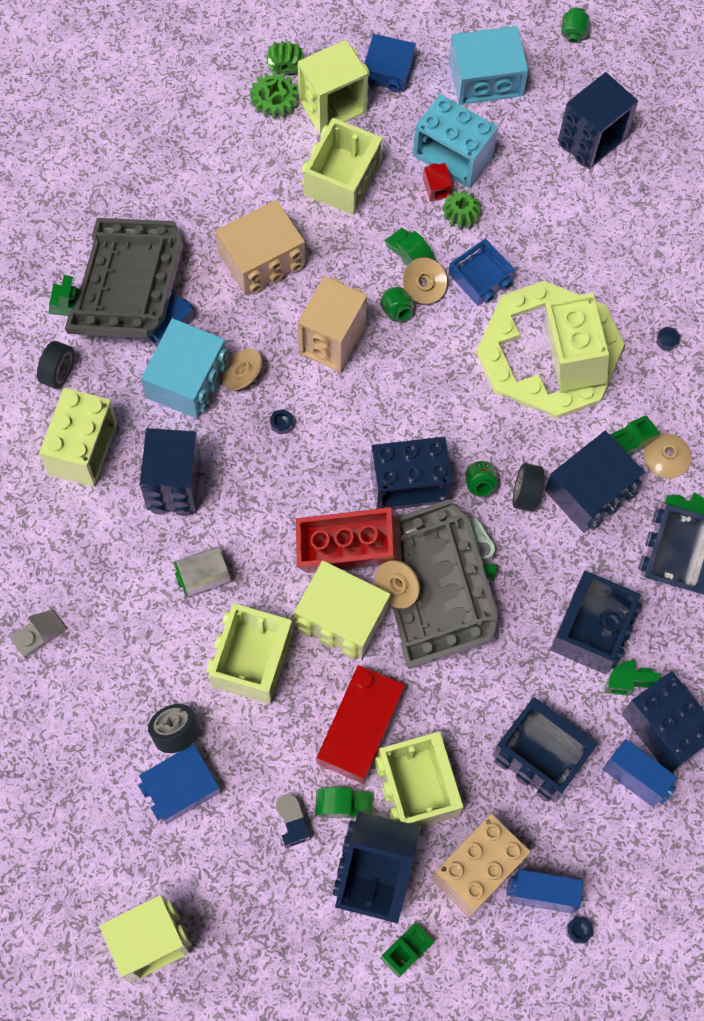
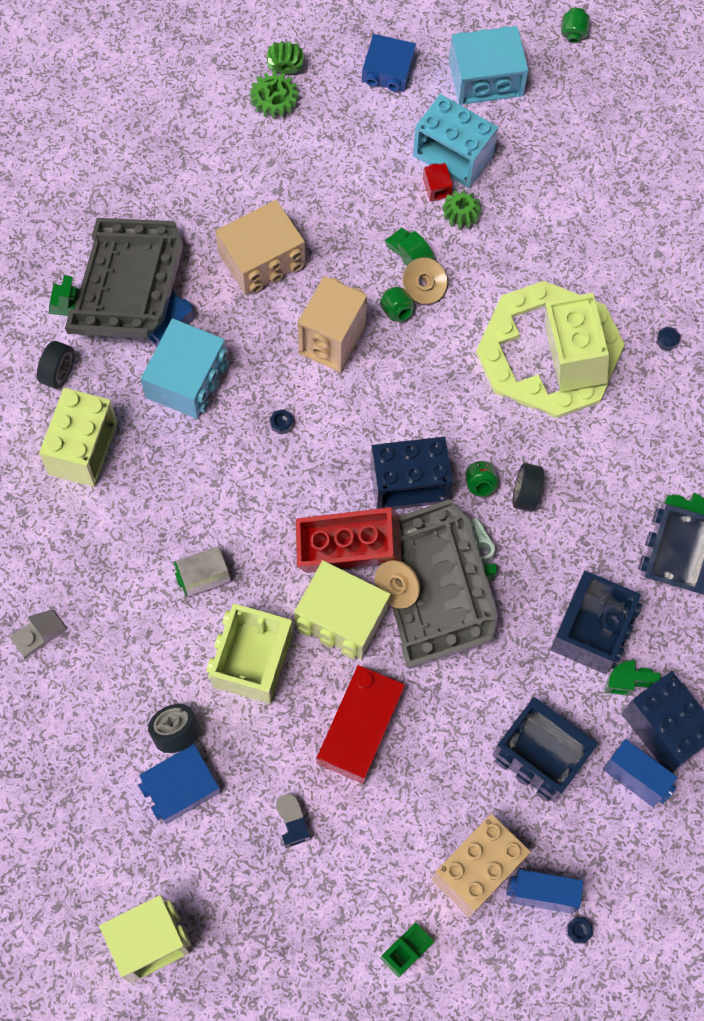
(170, 471): dark blue container -> none
(242, 369): tan dish -> none
(333, 85): yellowish green container -> none
(341, 802): green brick -> none
(342, 165): yellowish green container -> none
(375, 866): dark blue container -> none
(419, 781): yellowish green container -> none
(482, 272): blue piece -> none
(595, 482): dark blue container -> none
(597, 120): dark blue container -> none
(636, 435): green brick -> none
(663, 464): tan dish -> none

